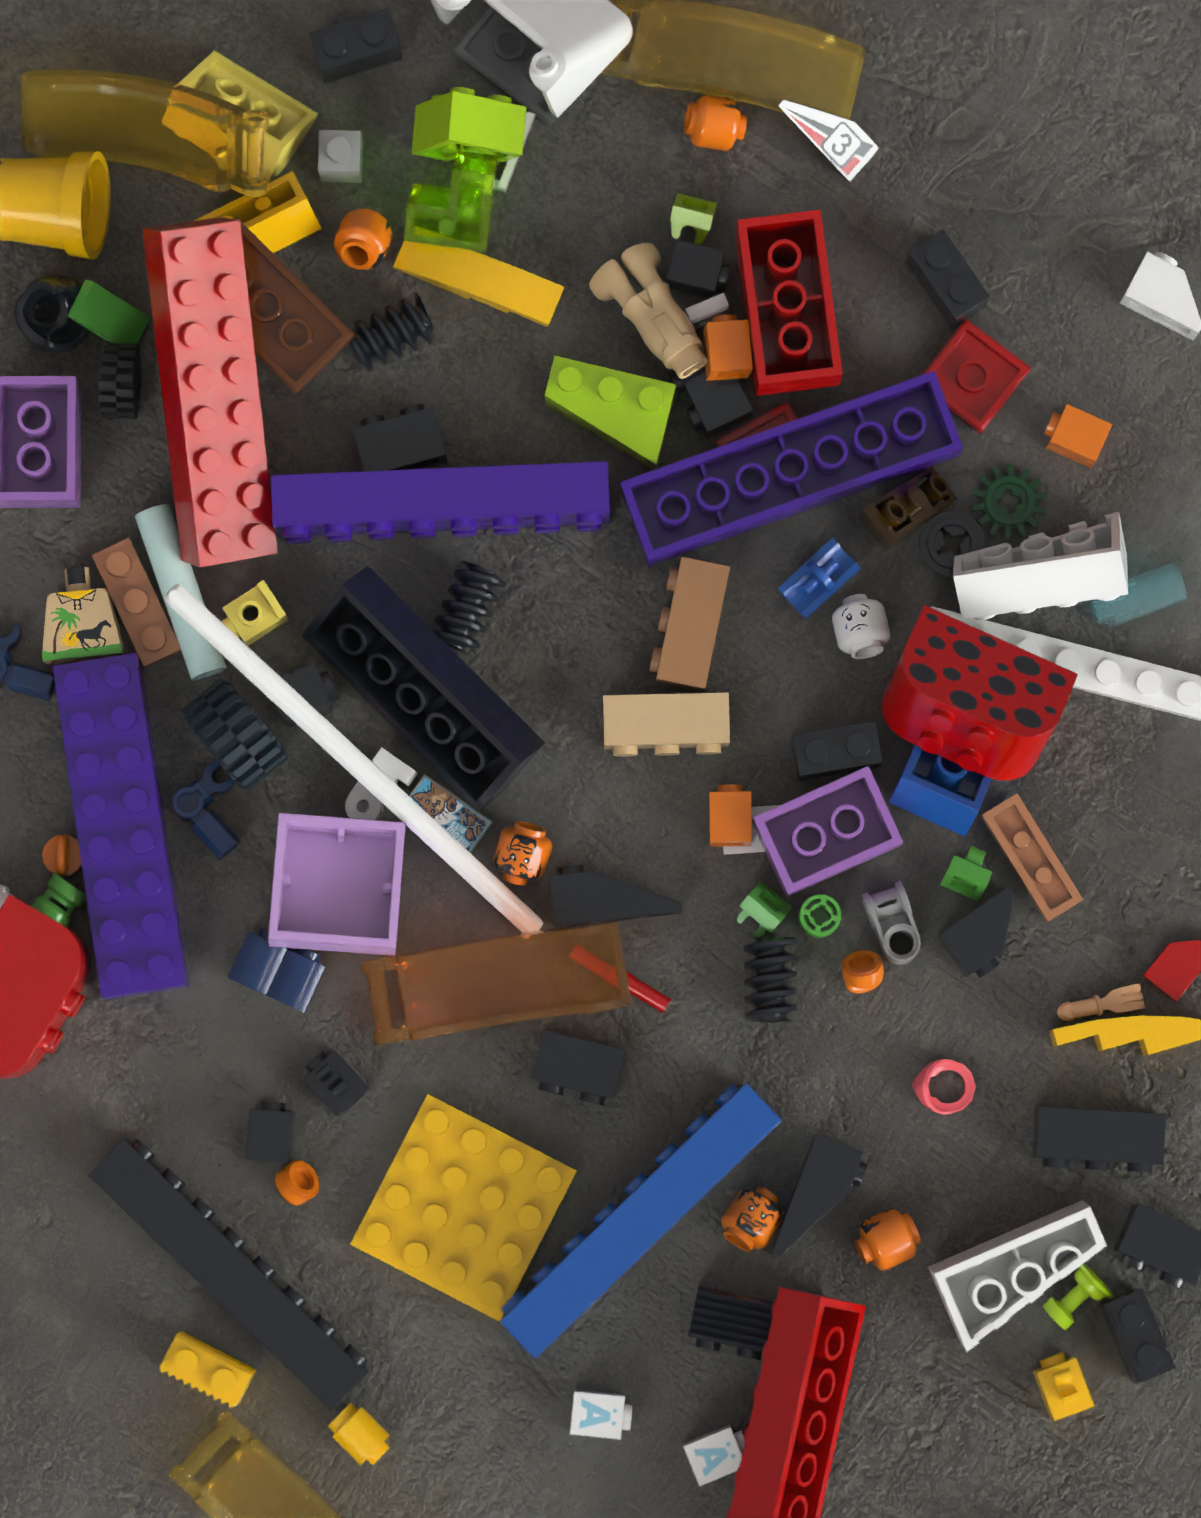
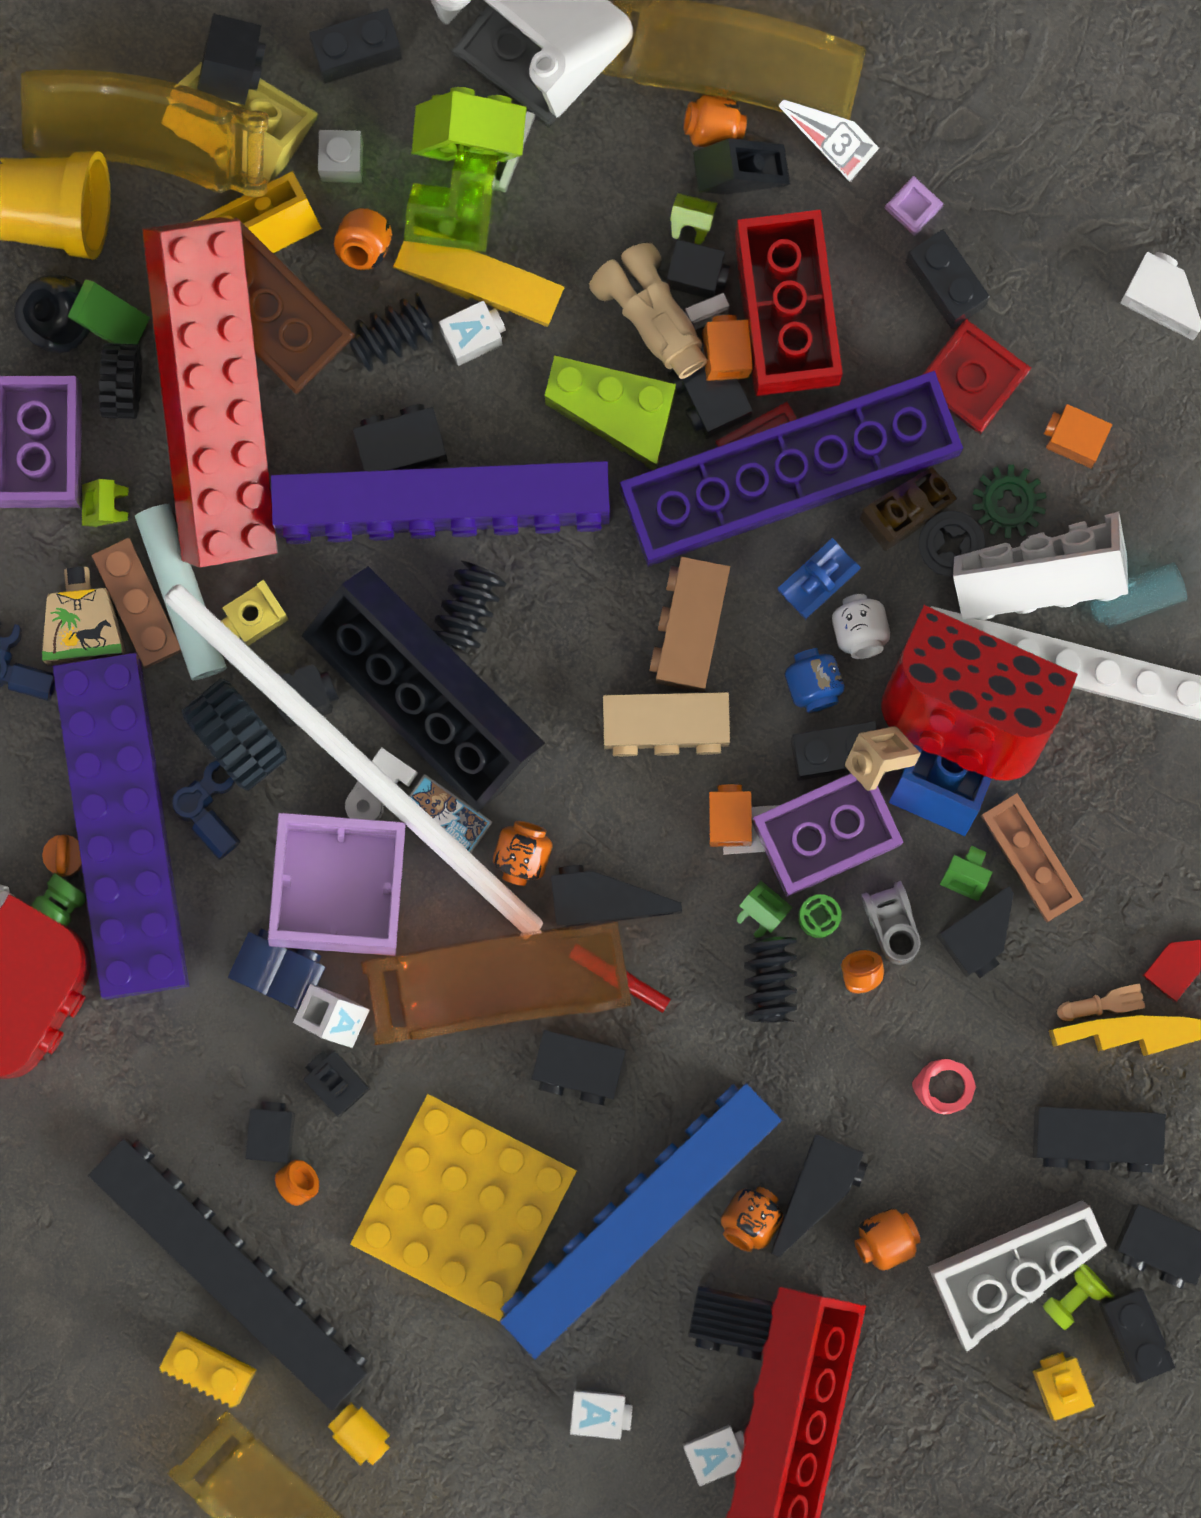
(99, 503): none -> lime tile
(231, 59): none -> black brick
(331, 1016): none -> white brick
(472, 332): none -> white brick
(740, 166): none -> black slope
(814, 680): none -> blue head
(878, 753): none -> tan bracket
(914, 205): none -> lavender tile

